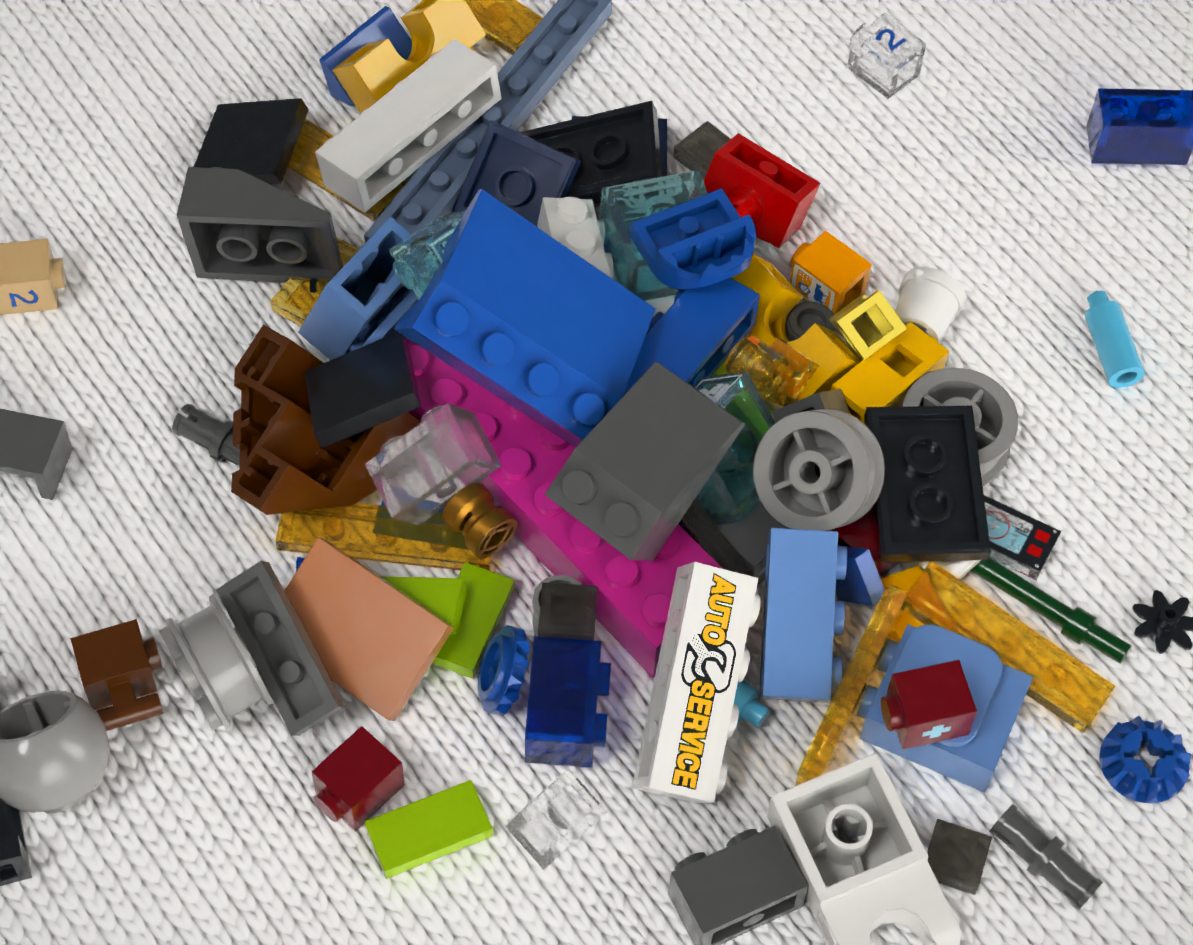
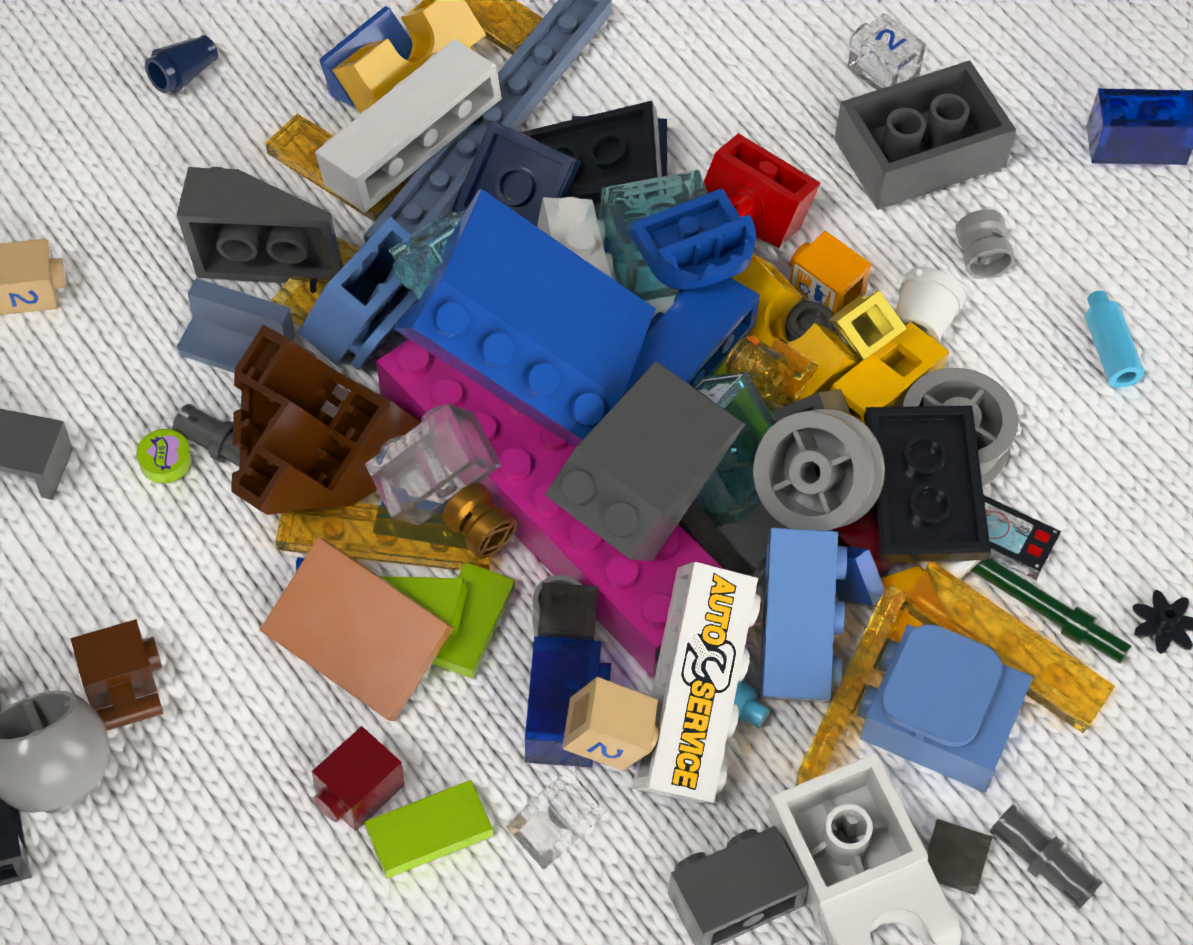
(164, 456): none -> lime tile
(179, 63): none -> dark blue cone
(215, 664): light grey wheel -> none
(227, 323): none -> sand blue panel
(254, 137): black tile -> none
(280, 648): dark grey plate -> none
(361, 389): black tile -> none
(503, 670): blue gear -> none
(611, 724): none -> tan brick
(699, 148): clear smoke tile -> none
(924, 134): none -> dark grey brick
(929, 705): dark red brick -> none
(985, 243): none -> light grey wheel
(1129, 775): blue gear -> none

